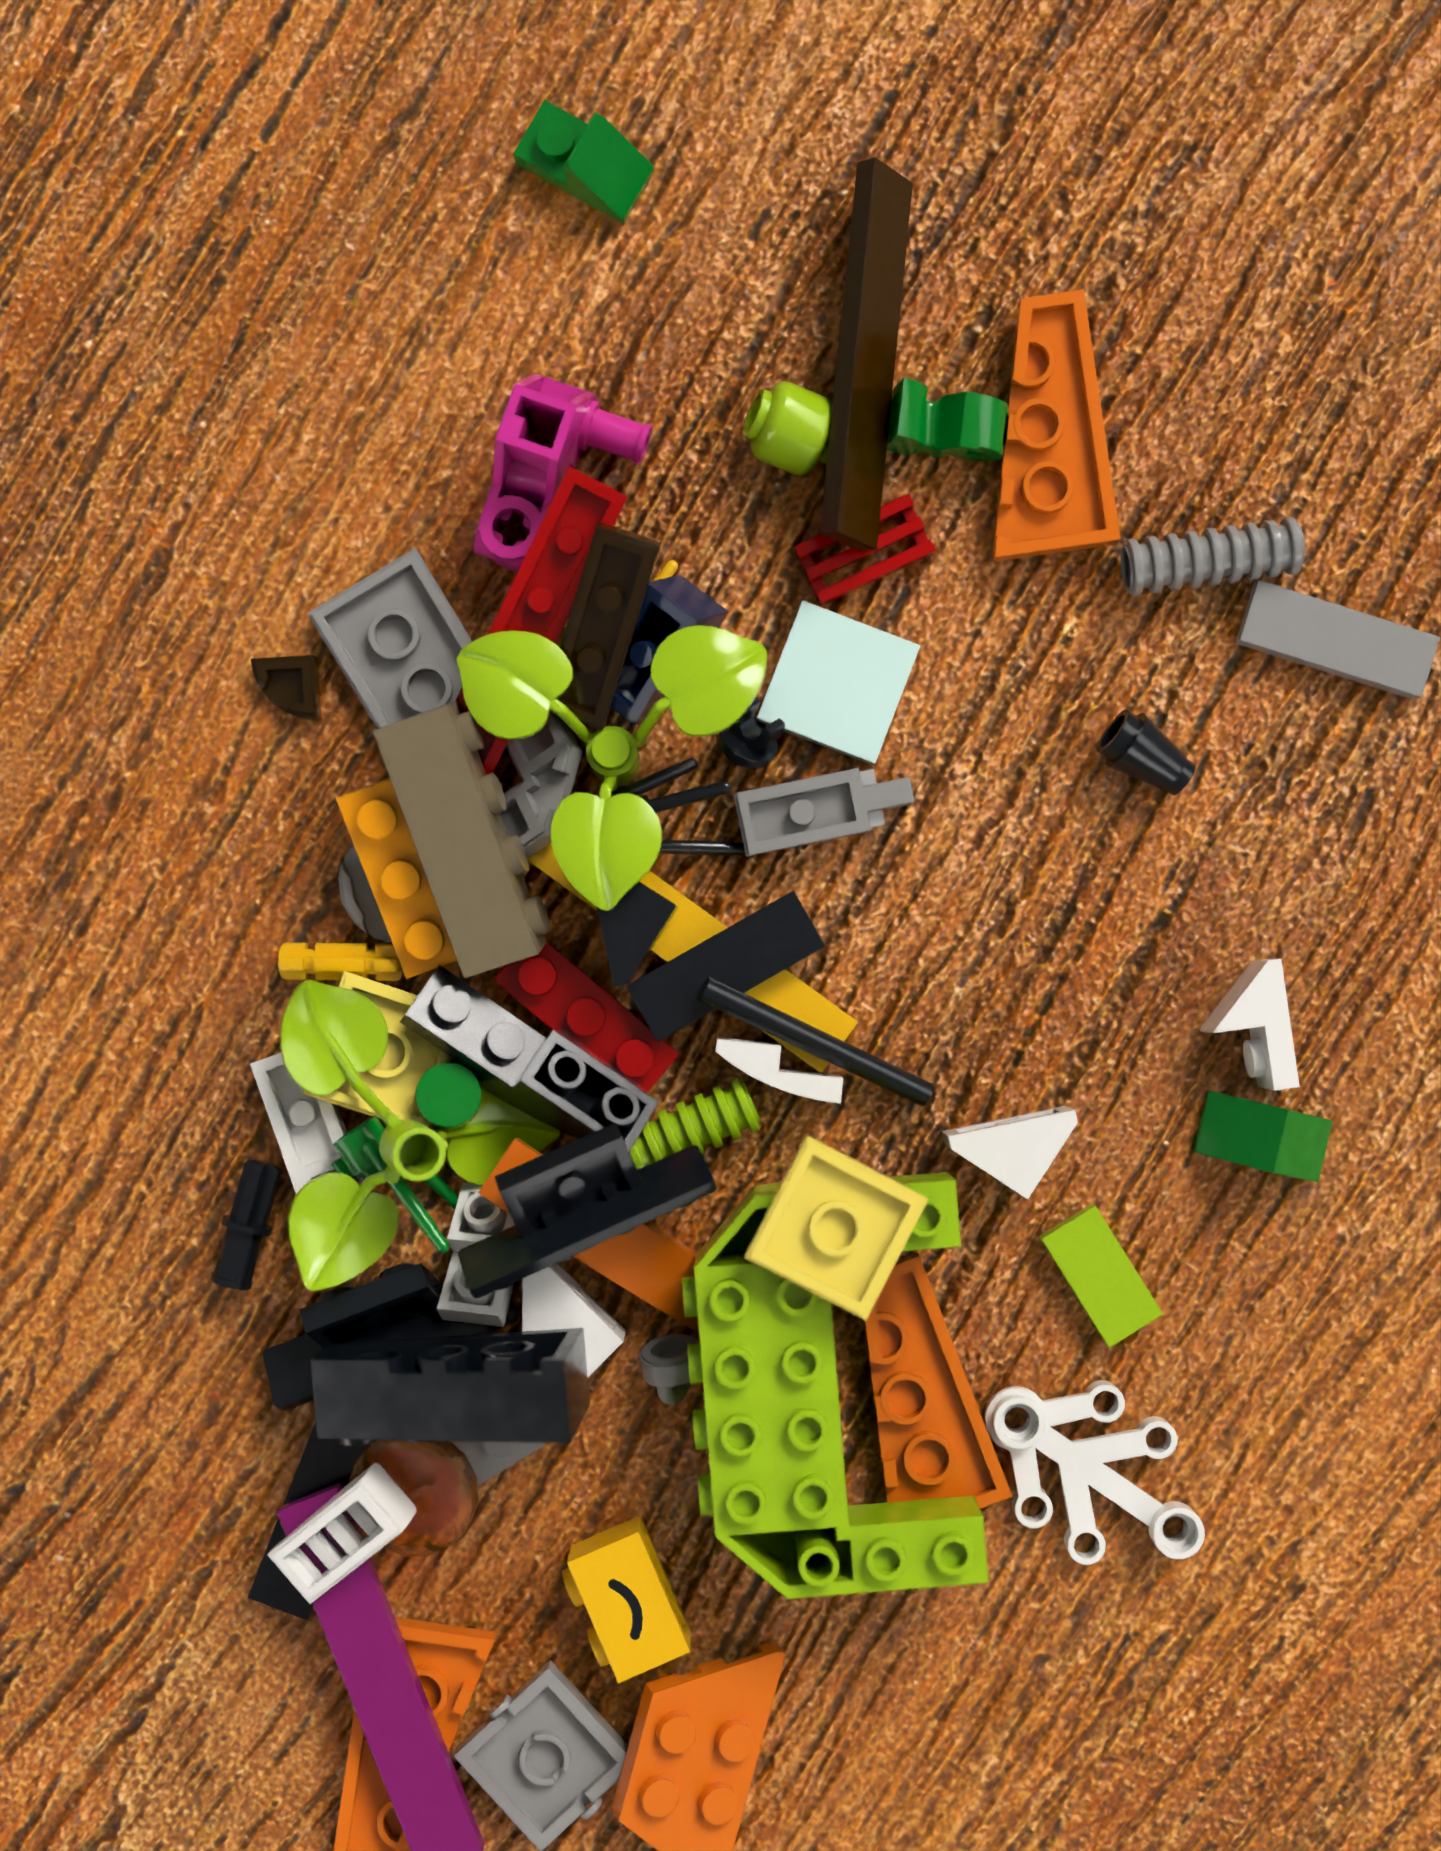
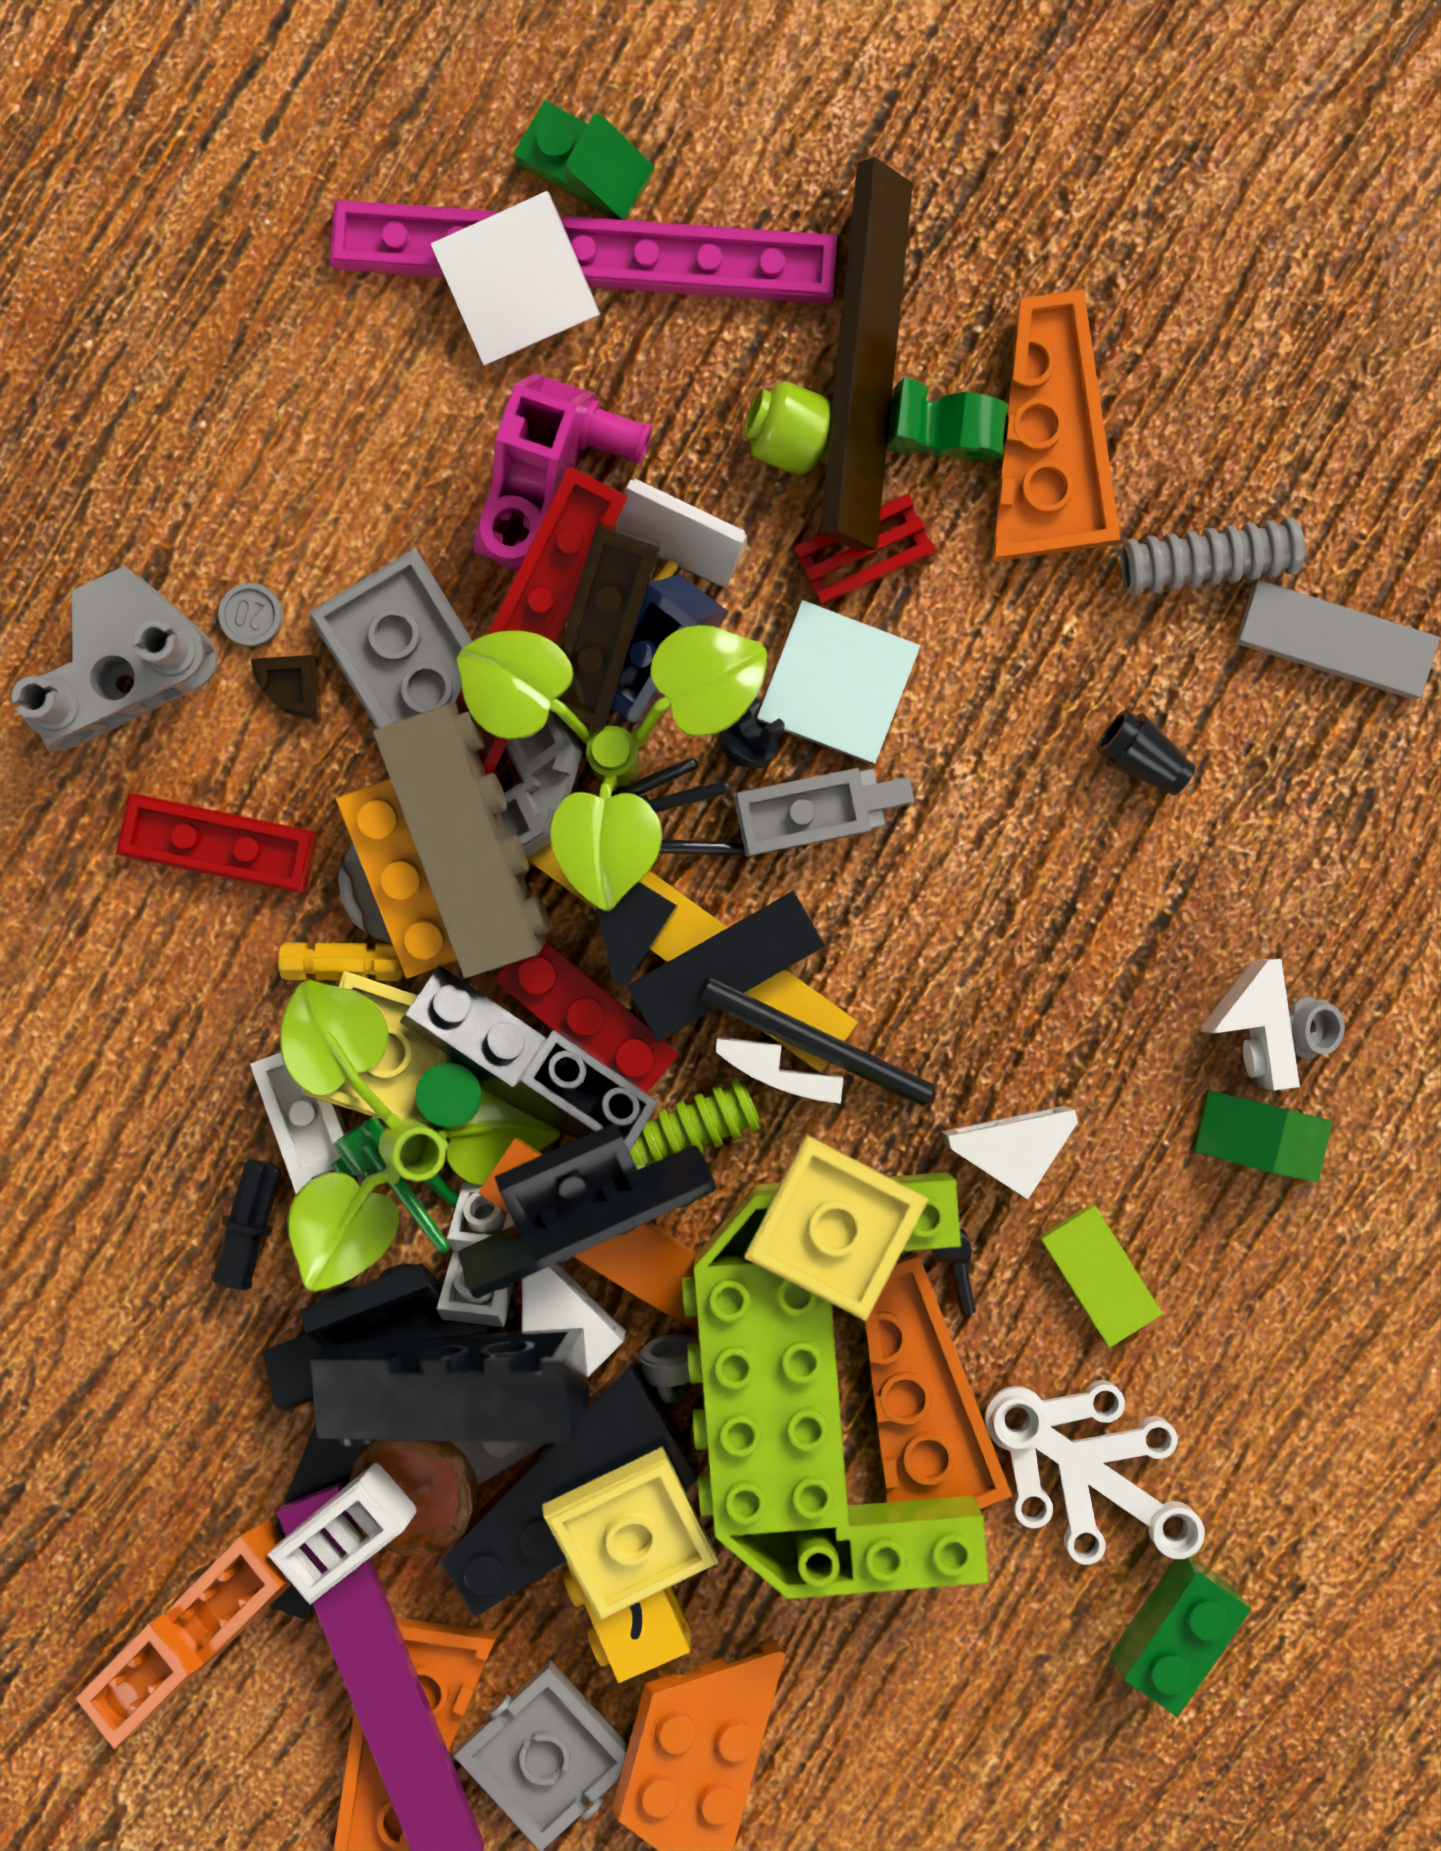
(117, 634): none -> light grey piece
(186, 1636): none -> orange slope
(217, 843): none -> red tile
(250, 614): none -> light grey piece
(509, 1536): none -> black wedge
(515, 278): none -> white tile
(608, 251): none -> dark pink tile
(630, 1533): none -> light yellow tile
(687, 533): none -> white slope
(960, 1269): none -> black hand
(1179, 1634): none -> green brick
(1315, 1027): none -> light grey plate

